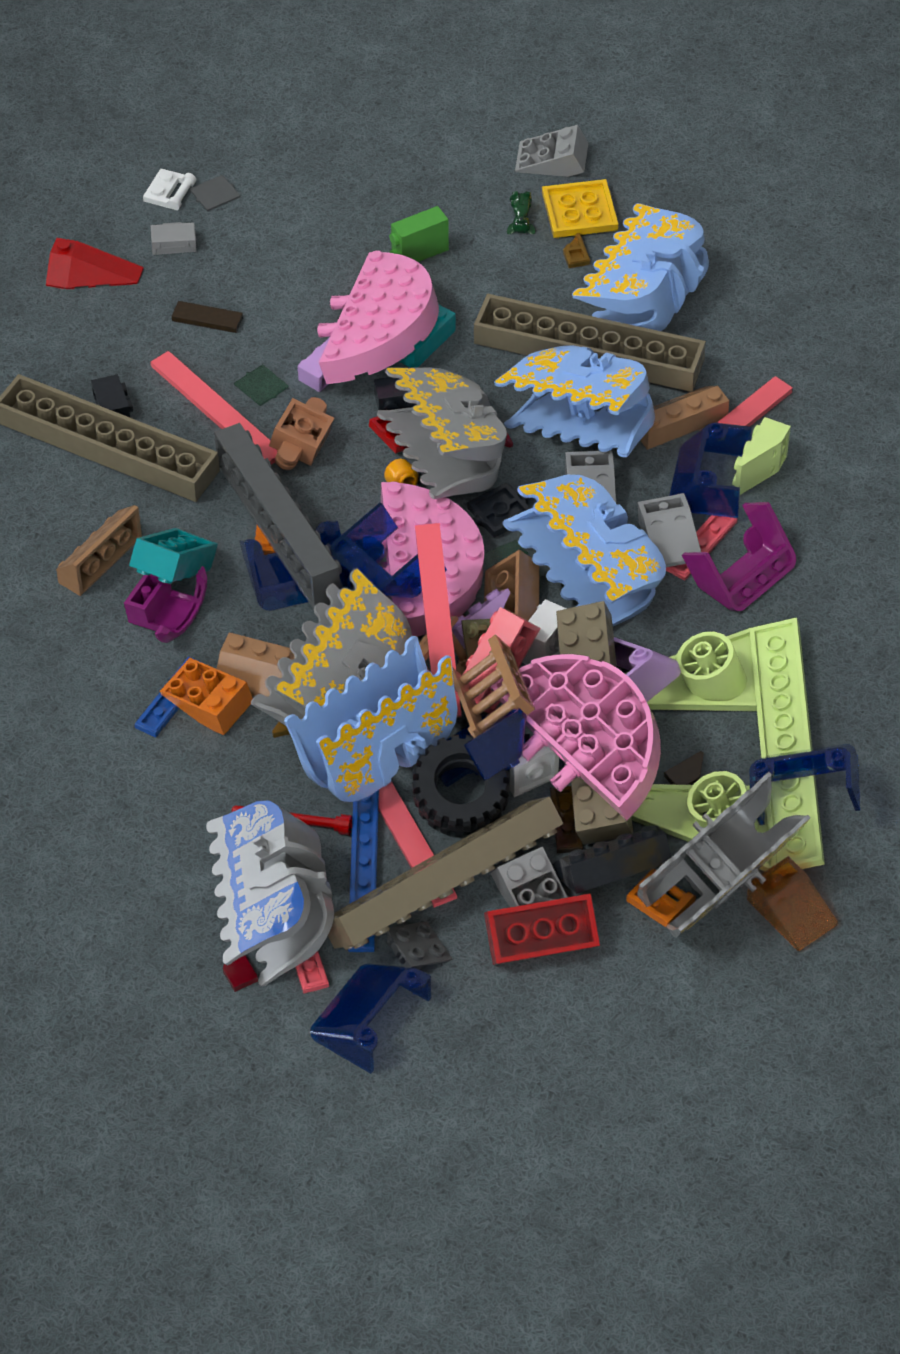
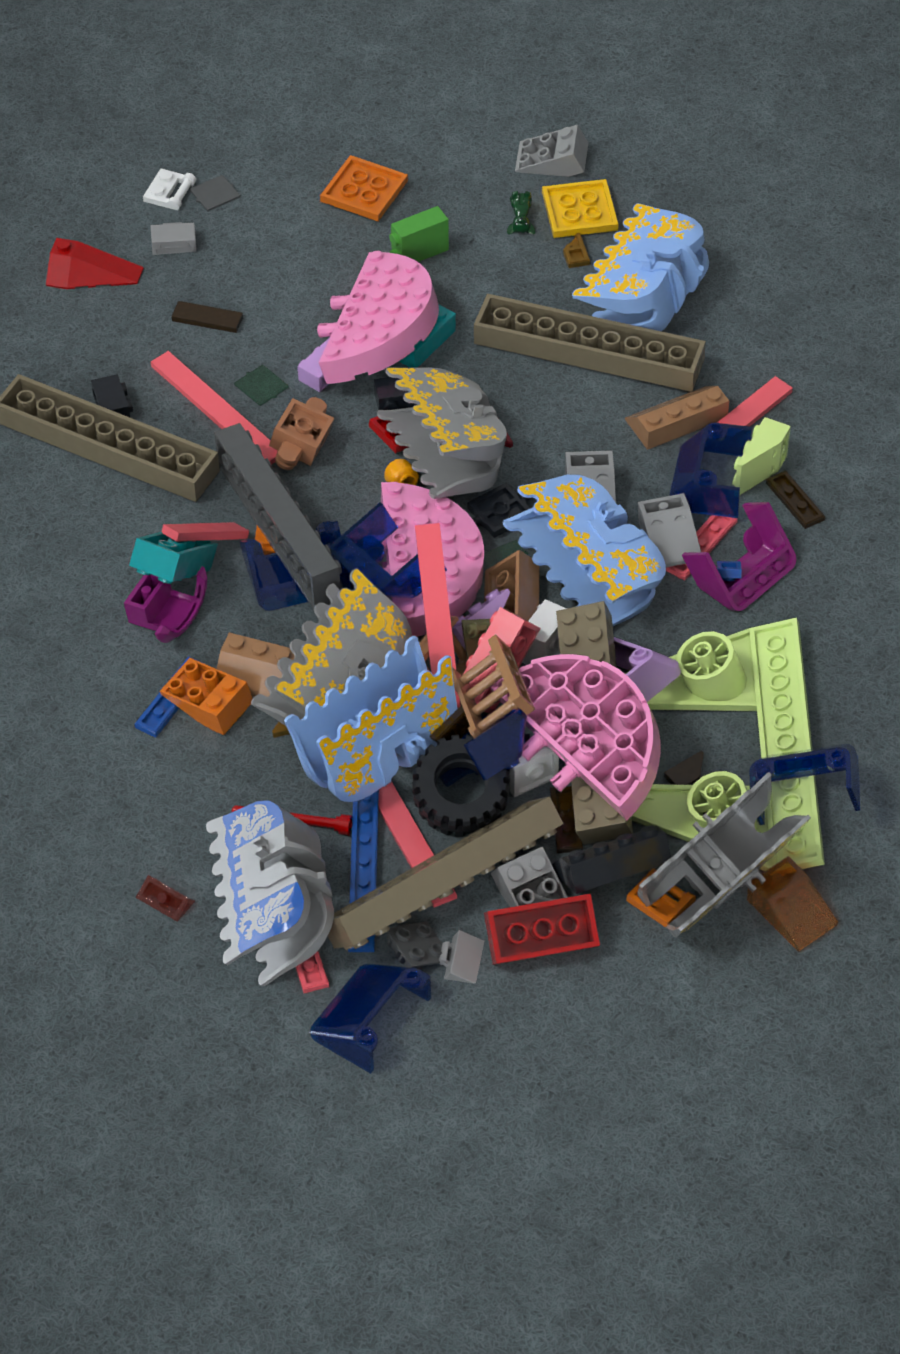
(100, 550): medium nougat slope -> none
(164, 898): none -> clear red slope
(205, 531): none -> coral tile
(240, 973): dark red tile -> none
(364, 188): none -> orange plate
(454, 725): none -> dark brown tile
(463, 957): none -> light grey piece
(577, 388): light blue animal -> none
(729, 570): none -> blue plate
(795, 499): none -> dark brown tile

